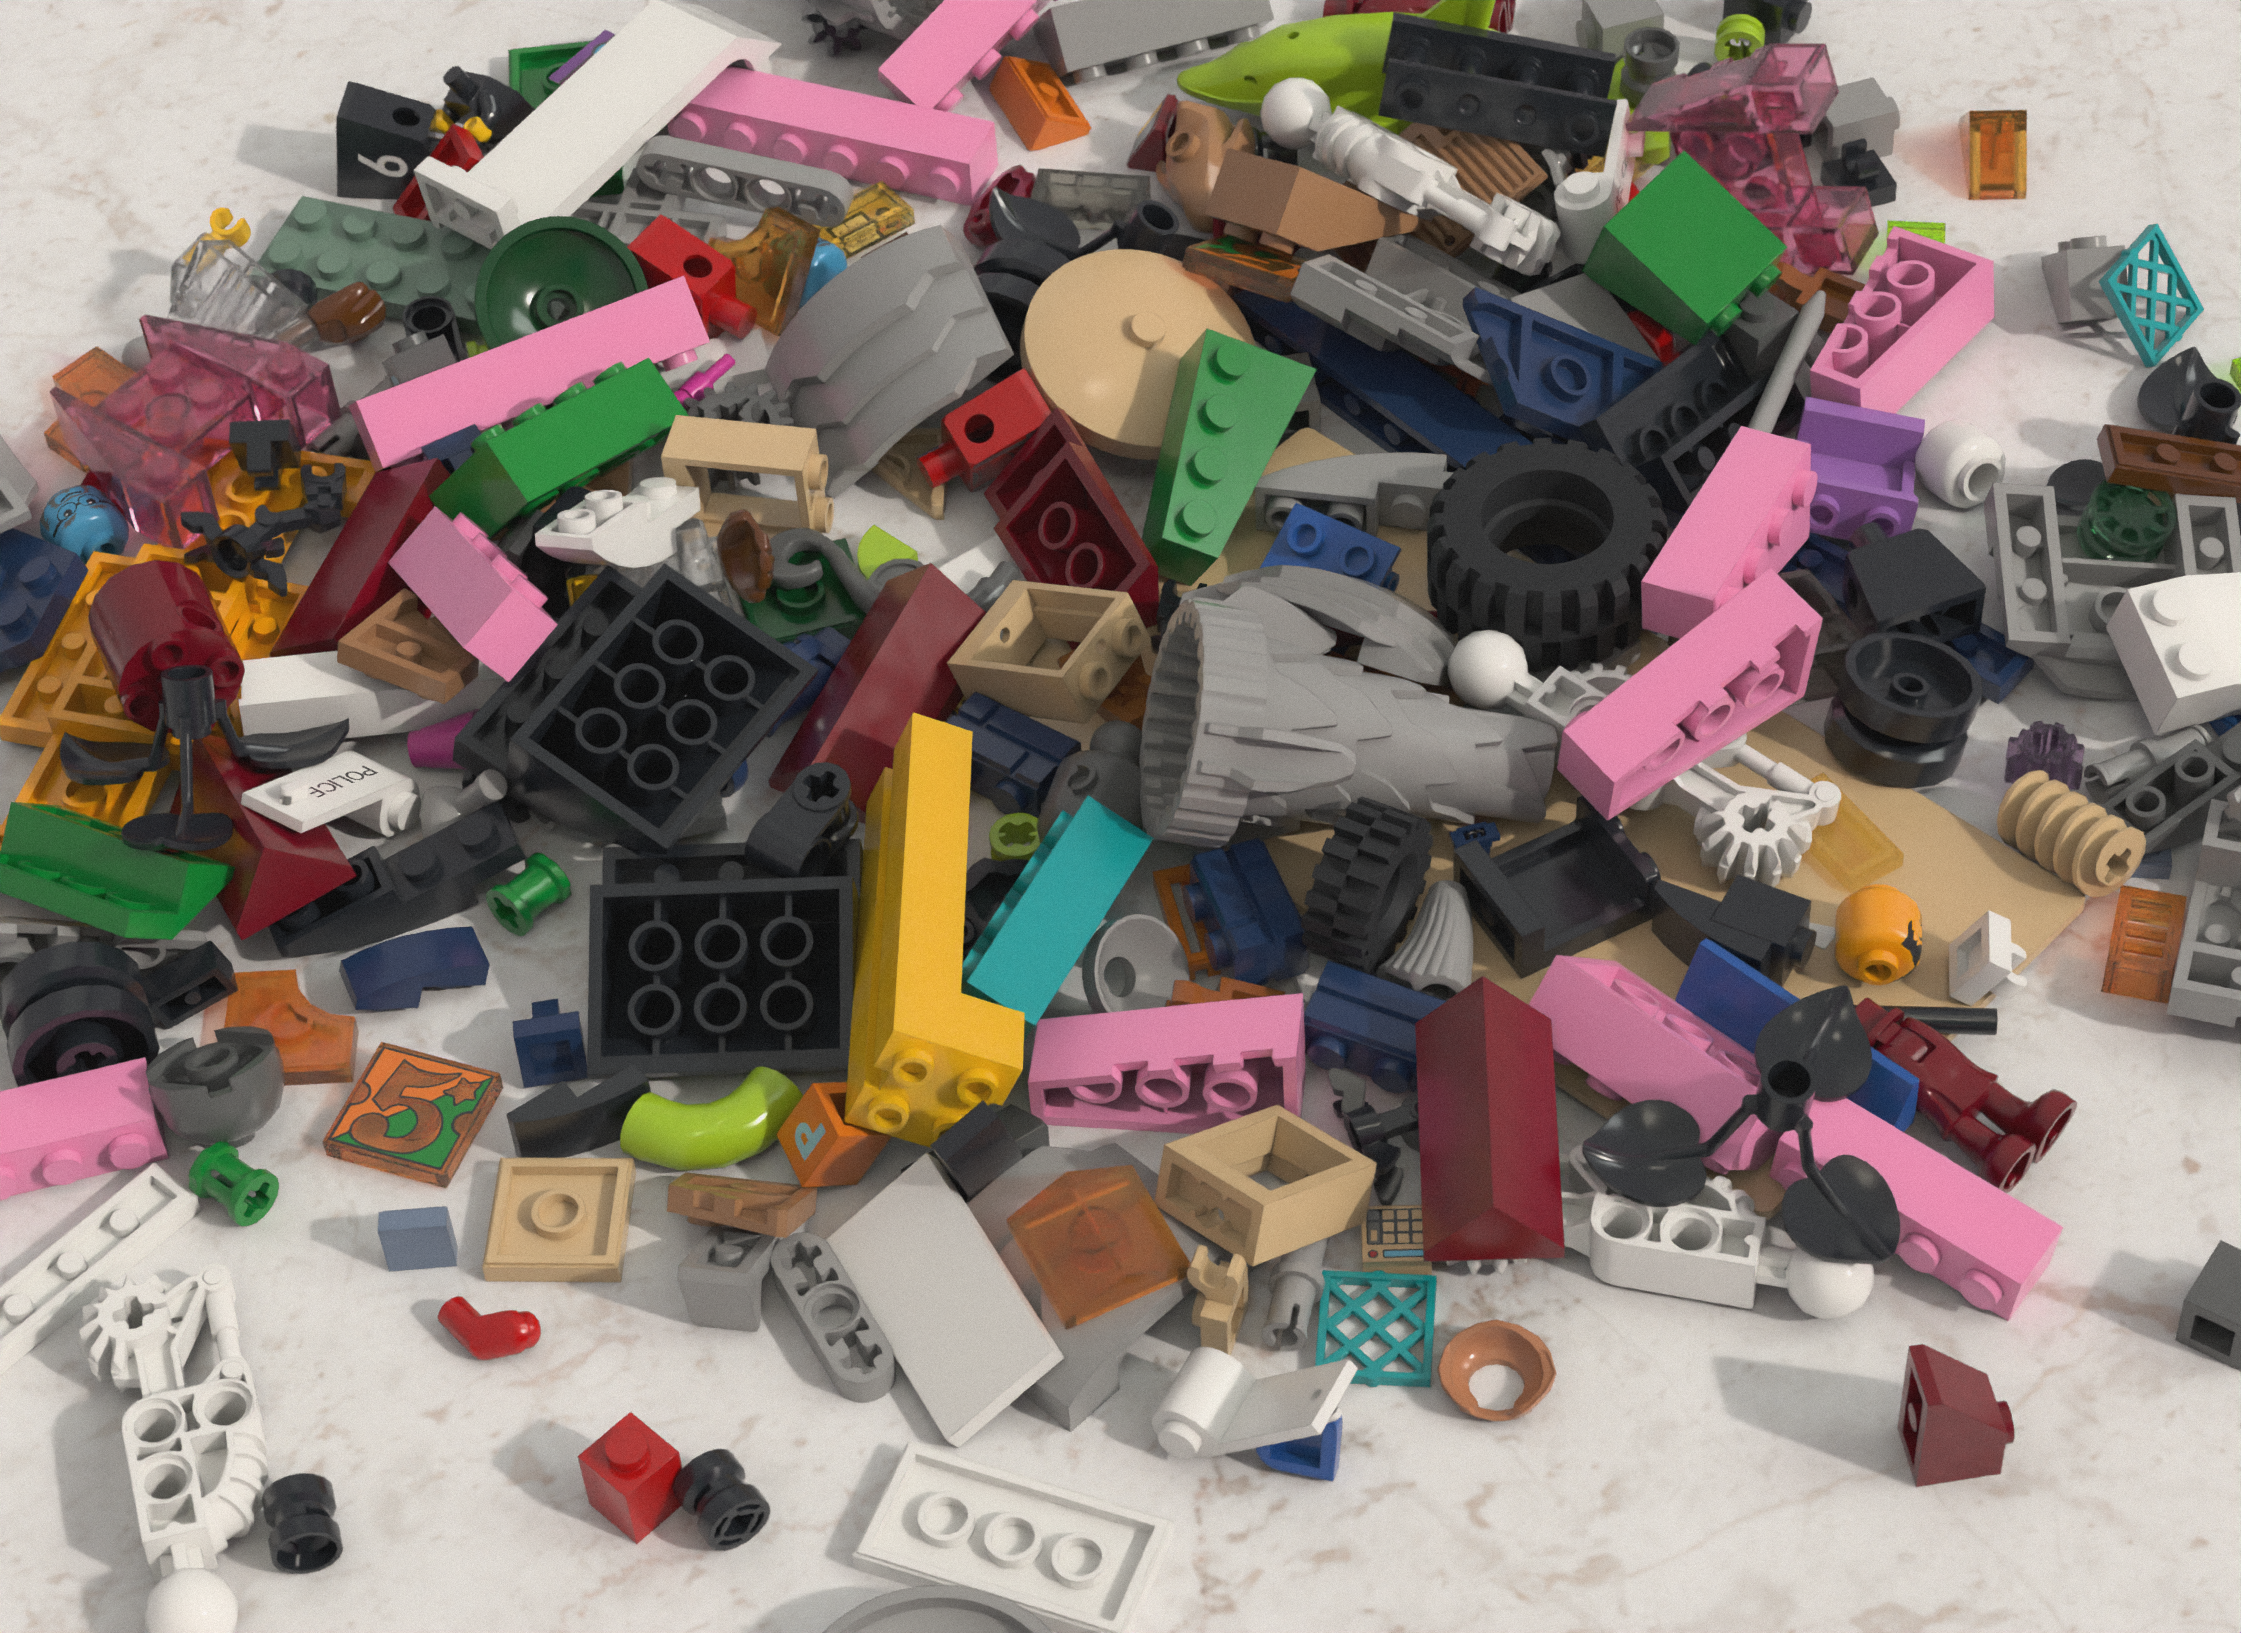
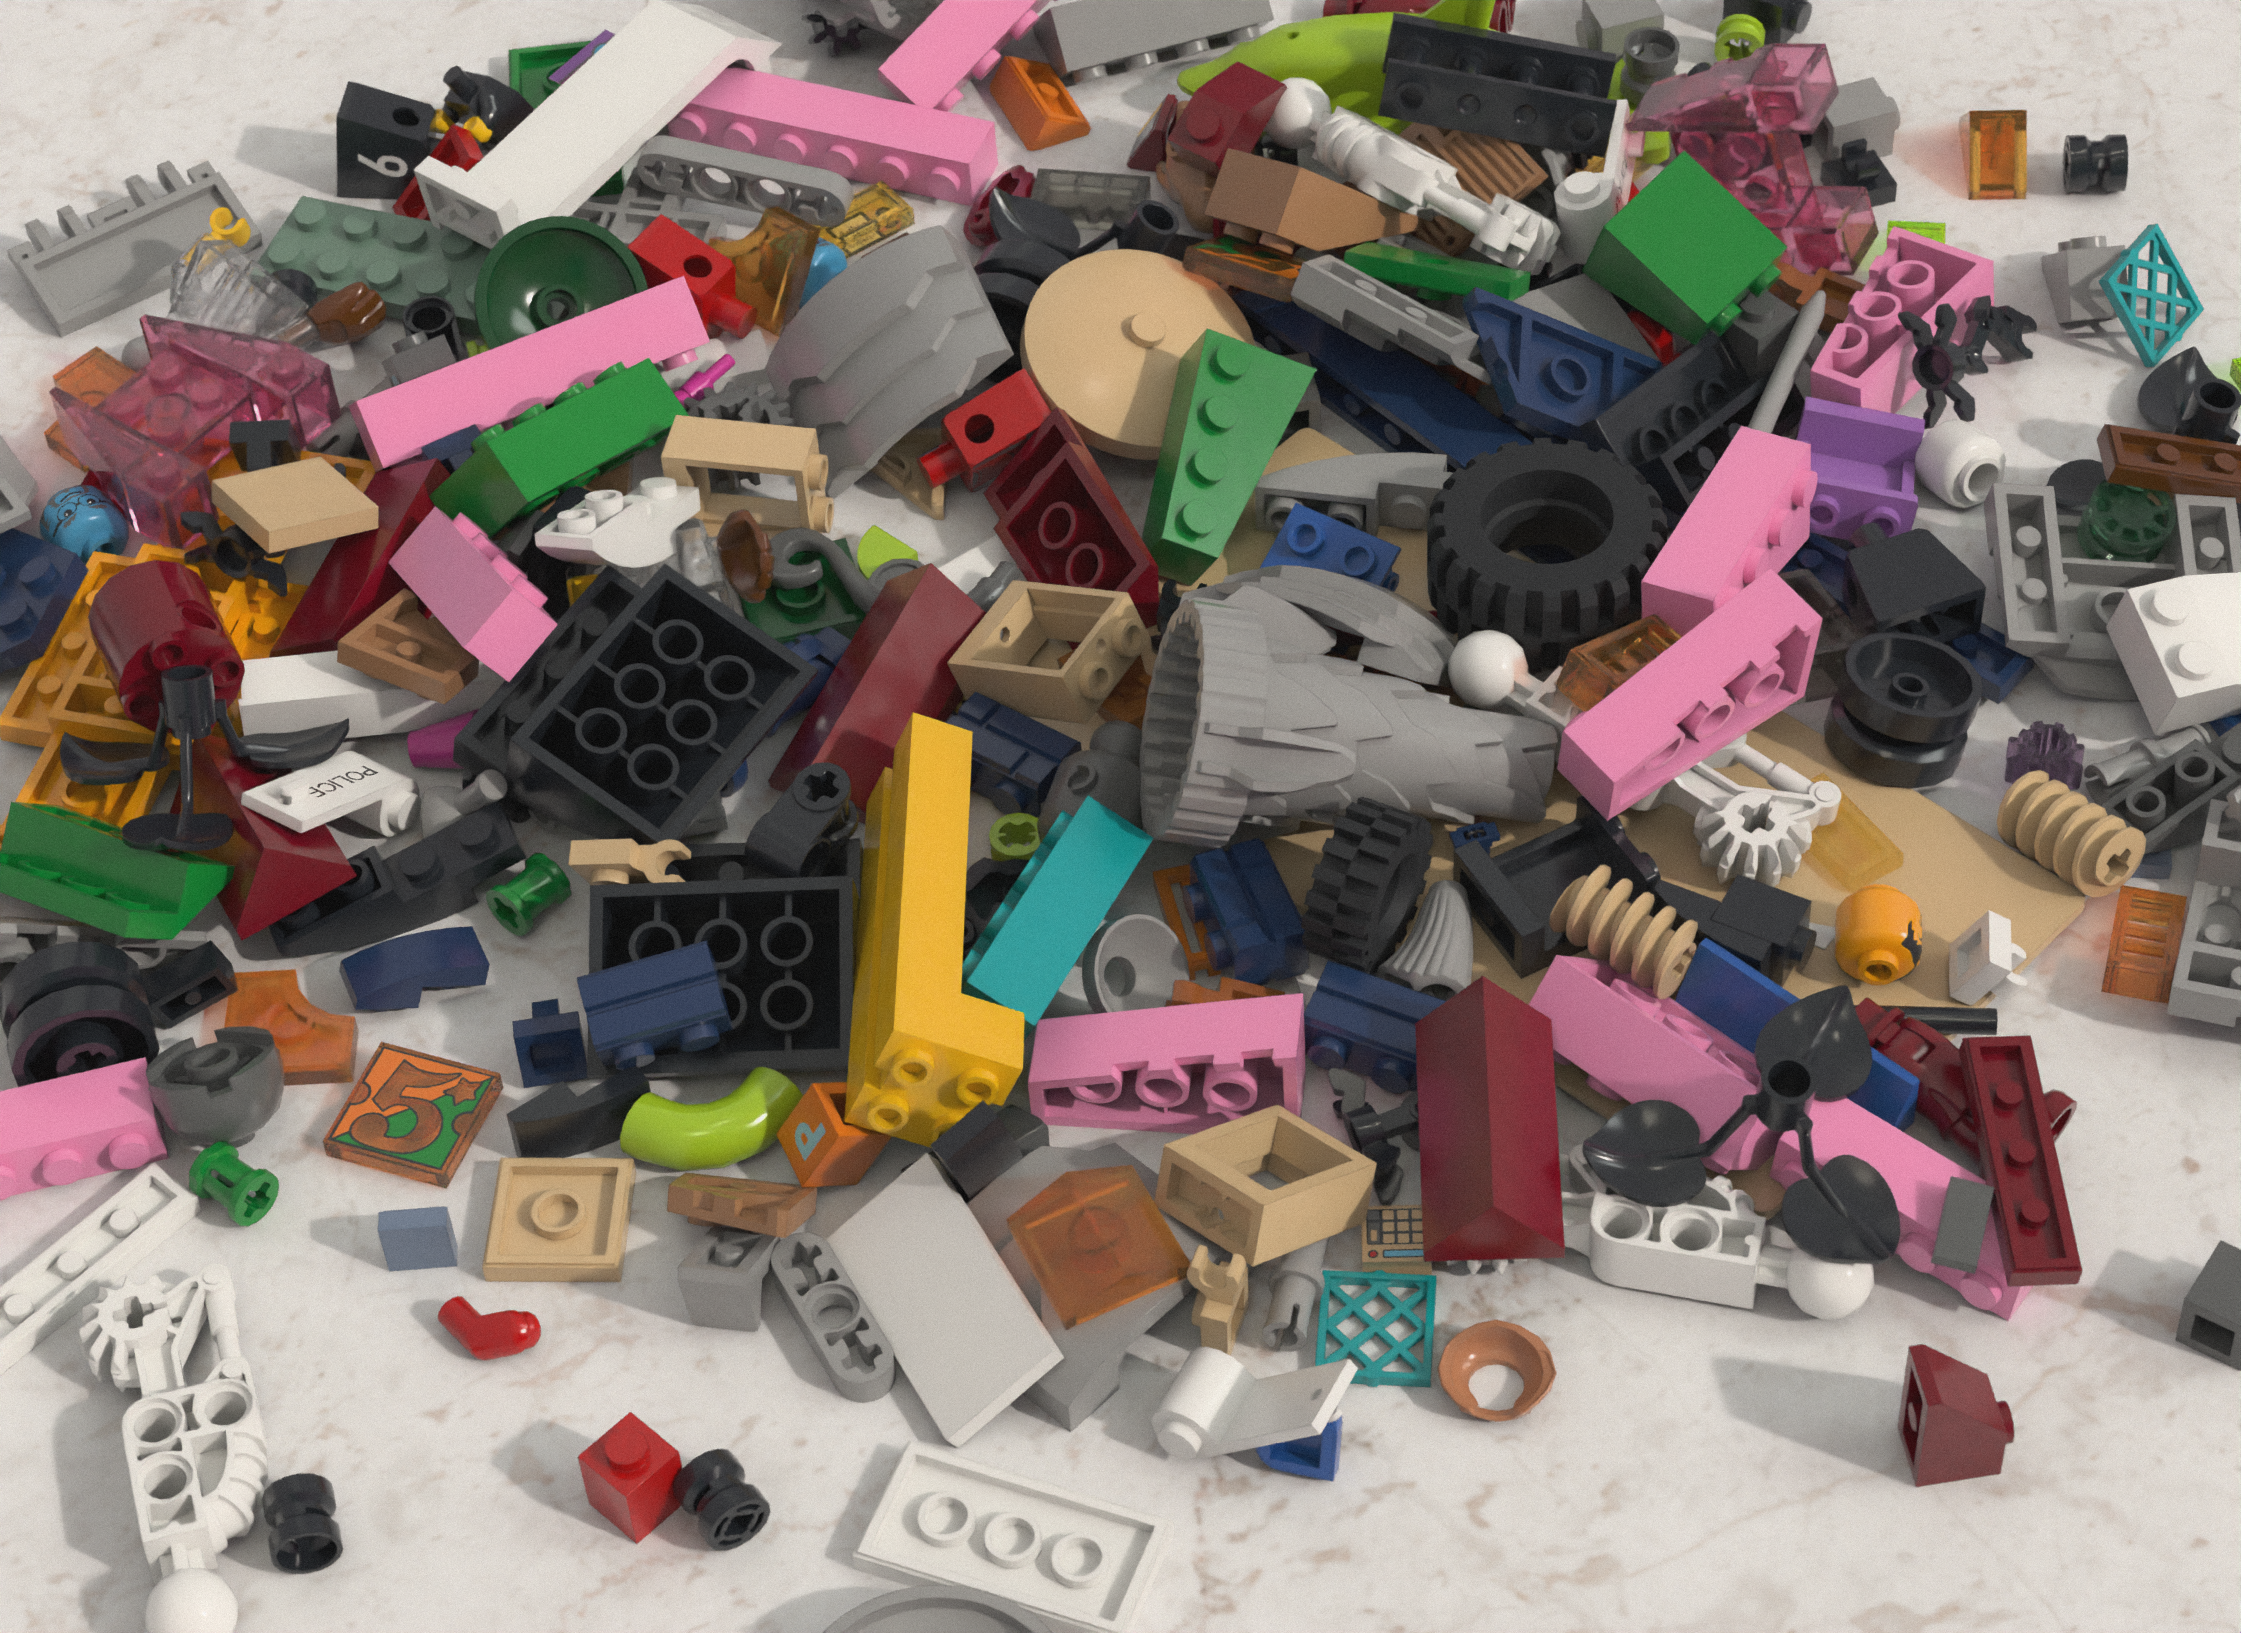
(126, 250): none -> light grey hinge
(294, 504): none -> tan tile
(625, 861): none -> tan plate
(655, 1006): none -> dark blue brick
(1225, 115): none -> dark red slope
(1435, 275): none -> green tile
(1609, 661): none -> clear orange slope
(1626, 931): none -> tan piece
(1942, 364): none -> black piece
(1962, 1224): none -> dark grey piece
(2020, 1161): none -> dark red tile
(2095, 163): none -> black wheel

